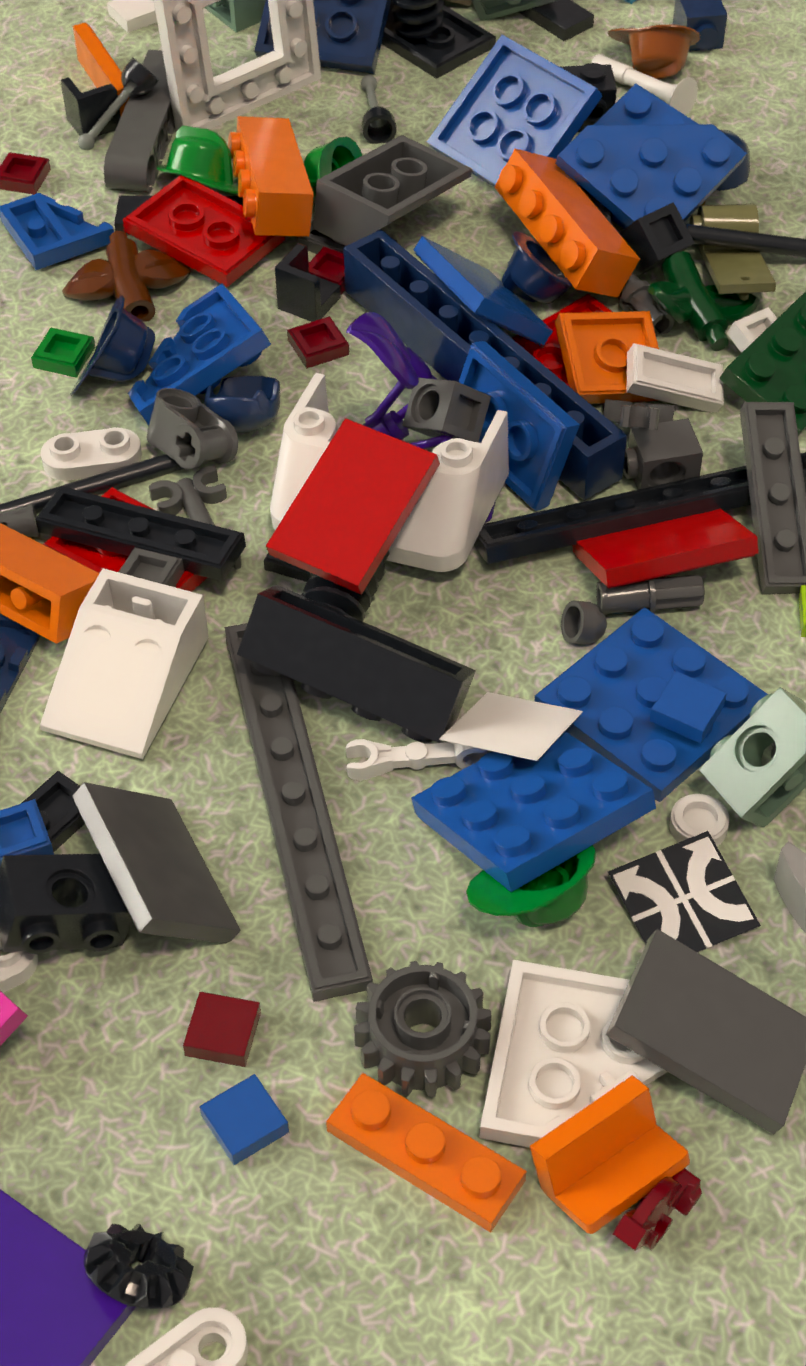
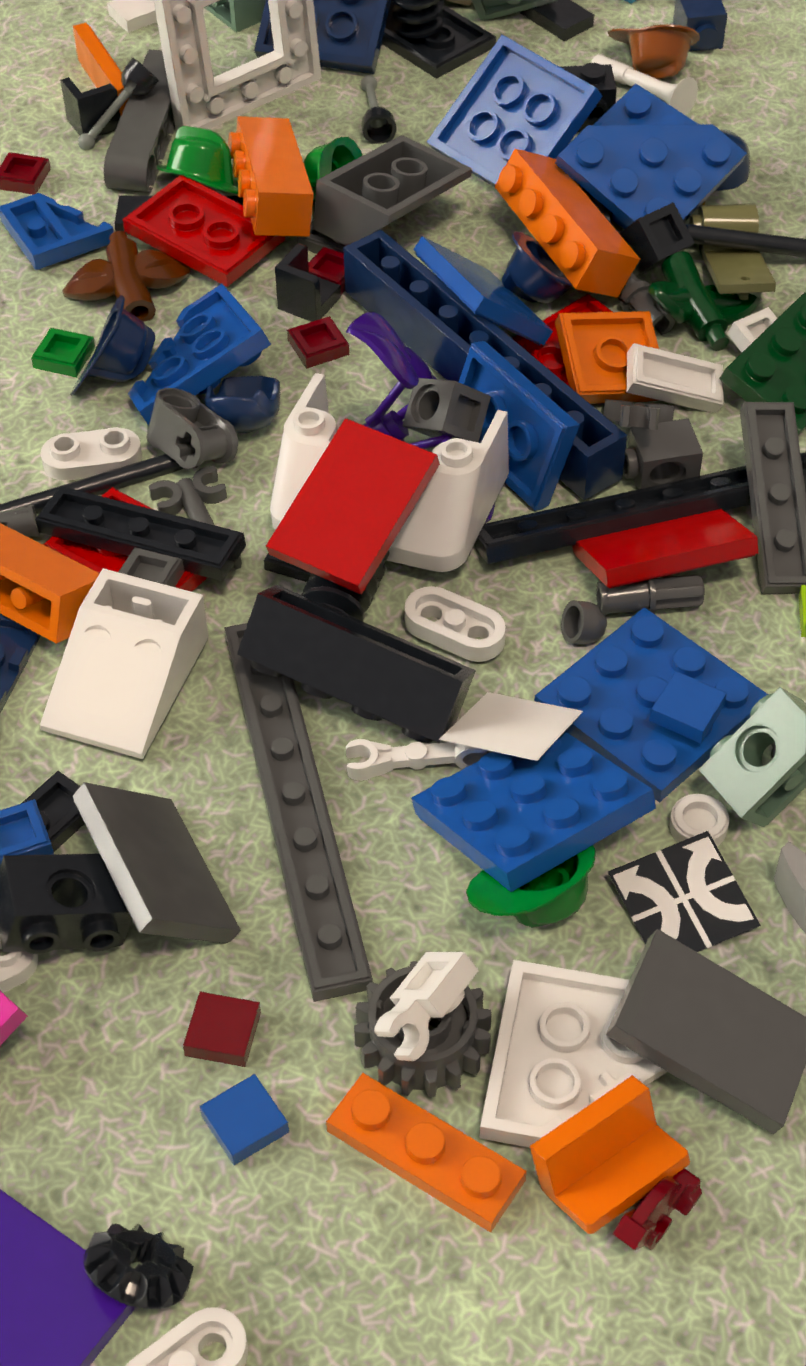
(428, 991): none -> white plate
(457, 624): none -> white plate

